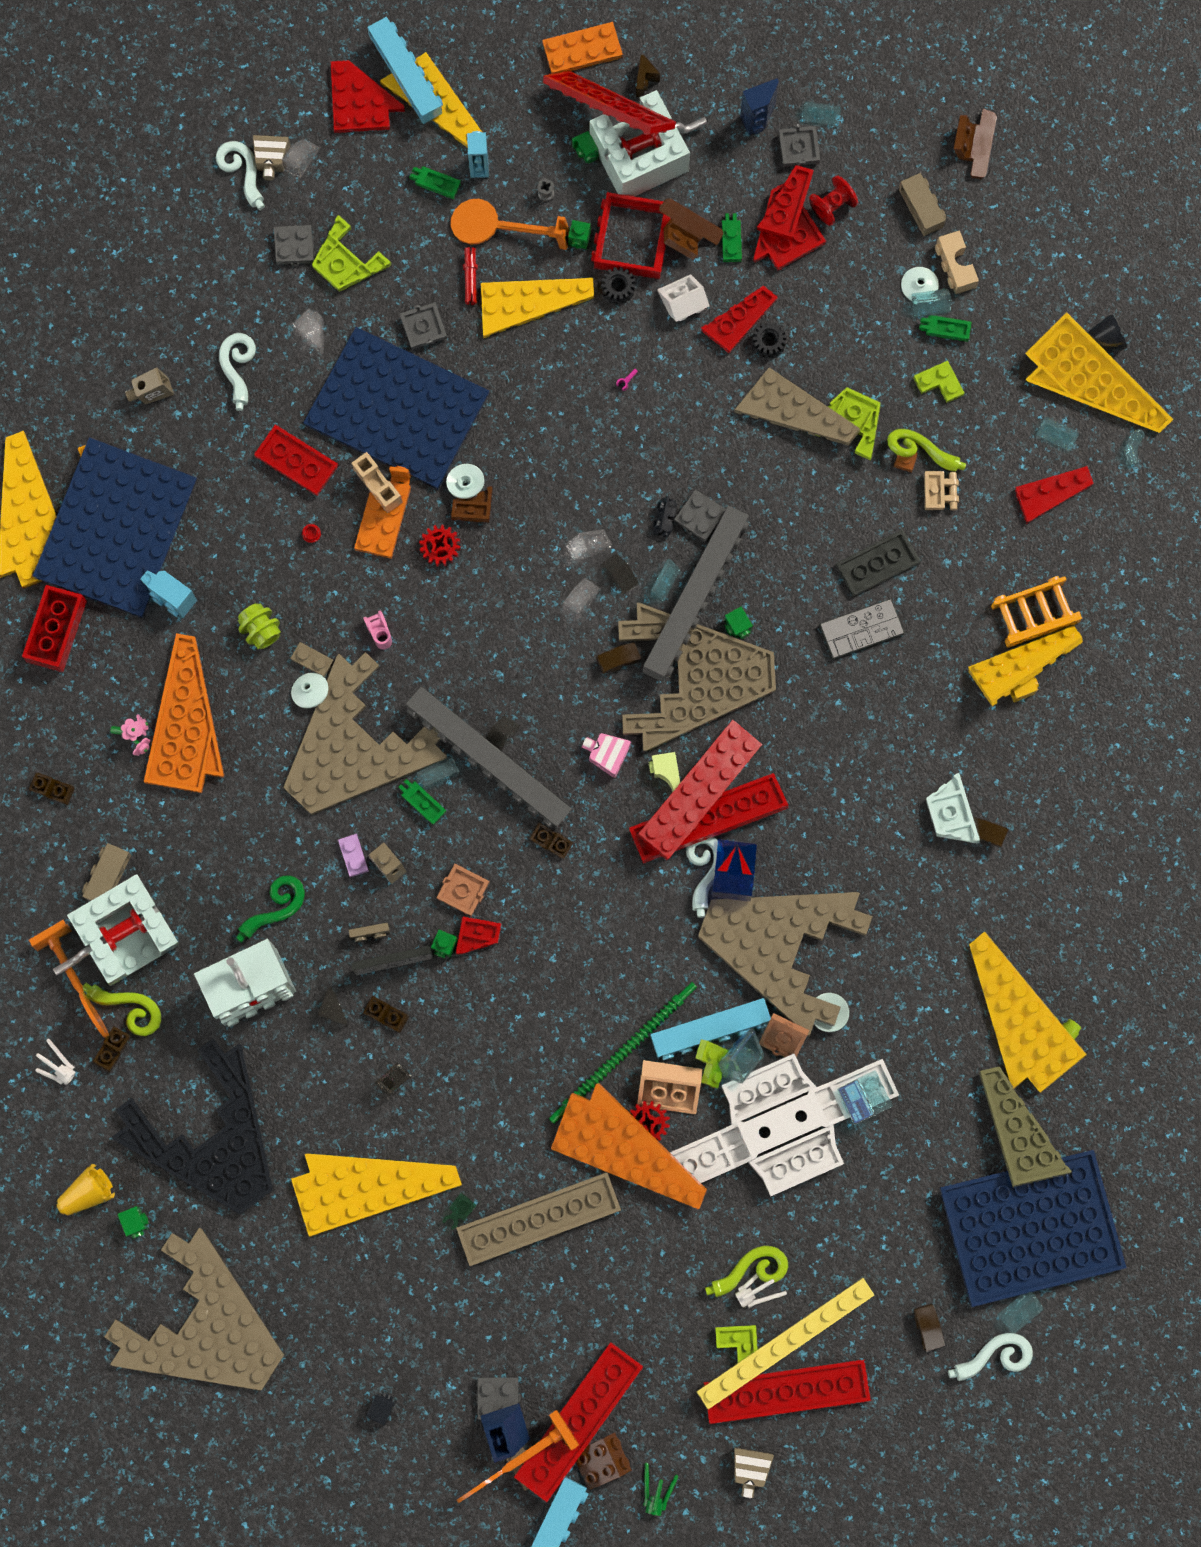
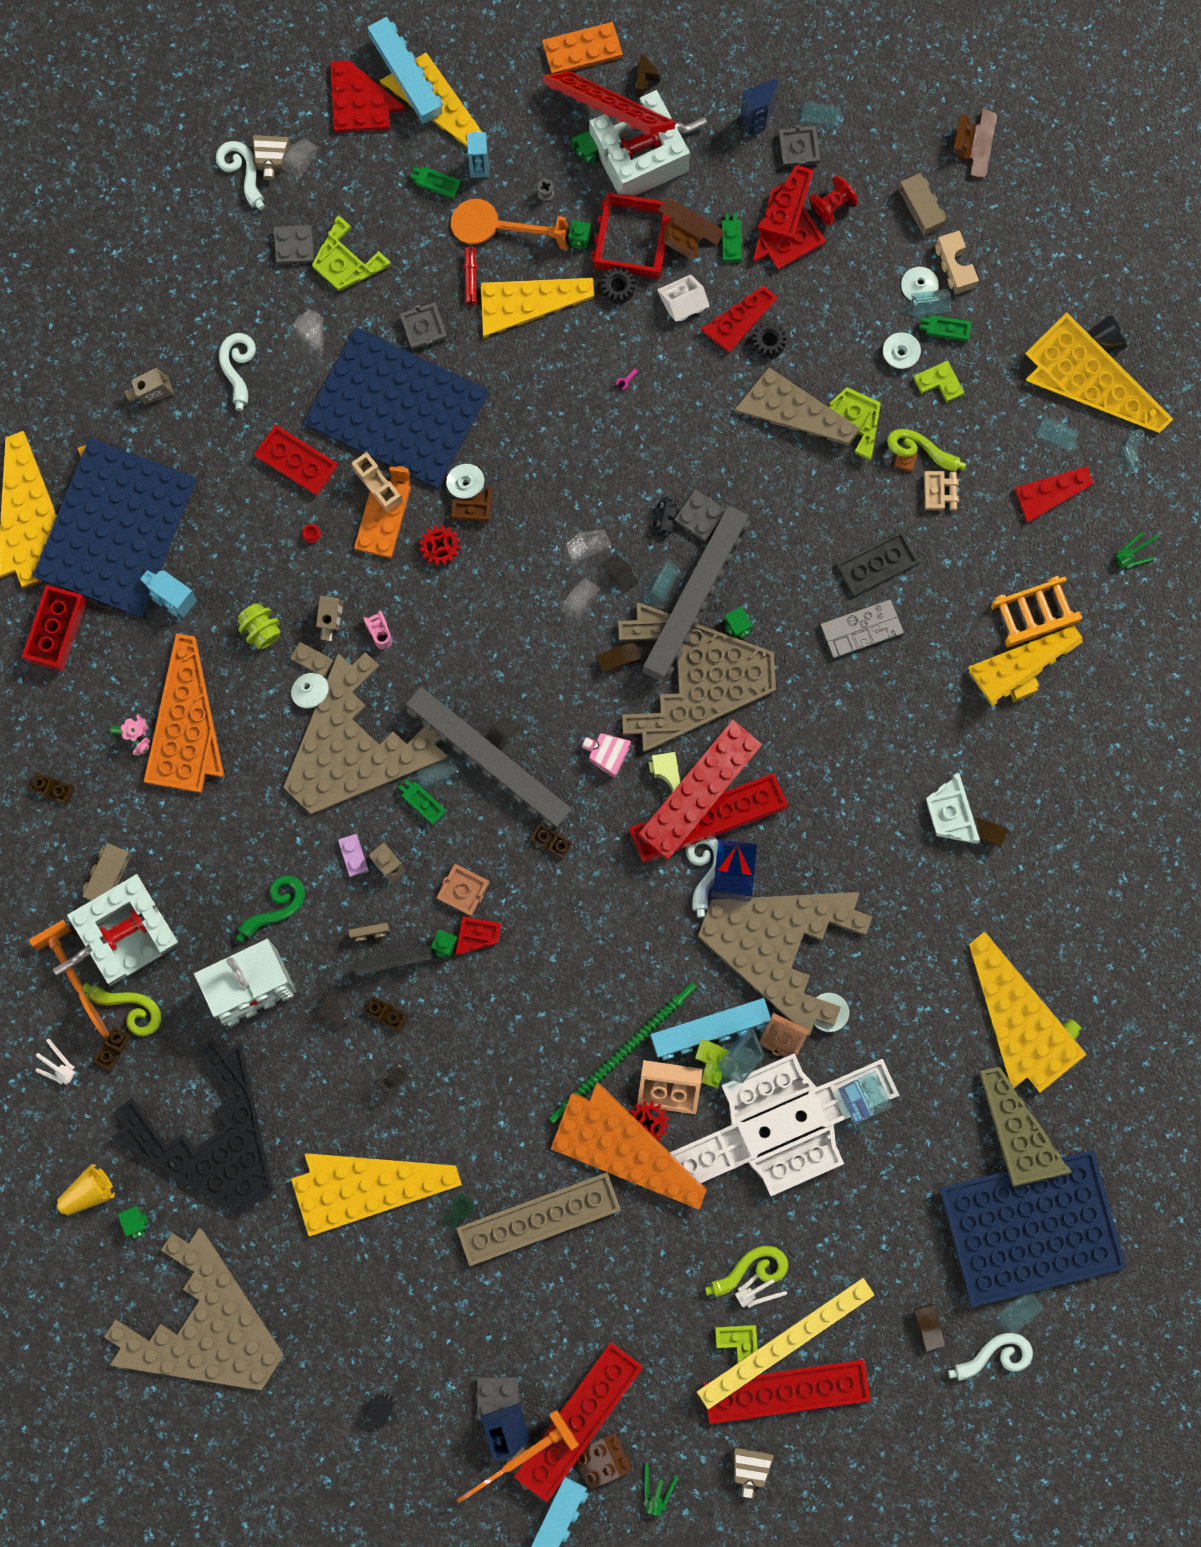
(332, 608): none -> dark tan torso
(905, 343): none -> light aqua dish
(1125, 557): none -> green plant

